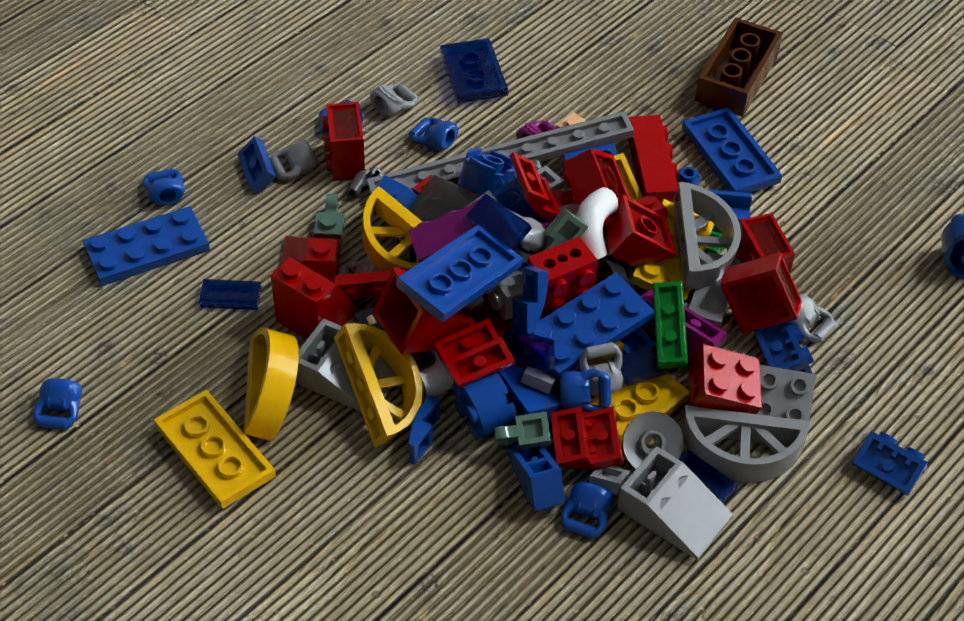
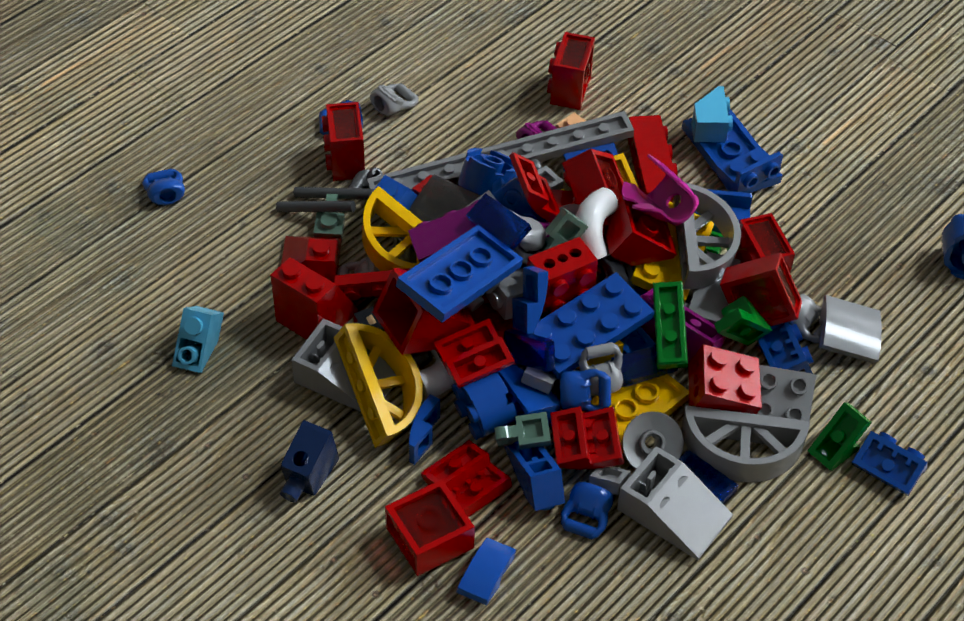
(57, 395): blue piece -> none
(146, 245): blue plate -> none
(197, 337): none -> medium azure slope
(214, 448): yellow plate -> none
(230, 294): clear blue tile -> none
(256, 165): blue plate -> none
(270, 381): yellow window -> none
(300, 158): light grey piece -> none
(308, 461): none -> dark blue torso
(315, 206): none -> dark grey bar
(321, 192): none -> dark grey bar
(429, 527): none -> piece
(437, 137): blue piece -> none
(469, 477): none -> red slope
(473, 70): clear blue plate -> none
(485, 571): none -> blue slope
(571, 70): none -> red piece
(657, 201): none -> dark pink piece
(688, 175): blue plate -> none
(711, 117): none -> medium azure slope
(738, 66): reddish brown brick -> none
(742, 322): none -> green slope
(750, 169): none -> blue bracket
(839, 437): none -> green slope
(850, 329): none -> light grey slope

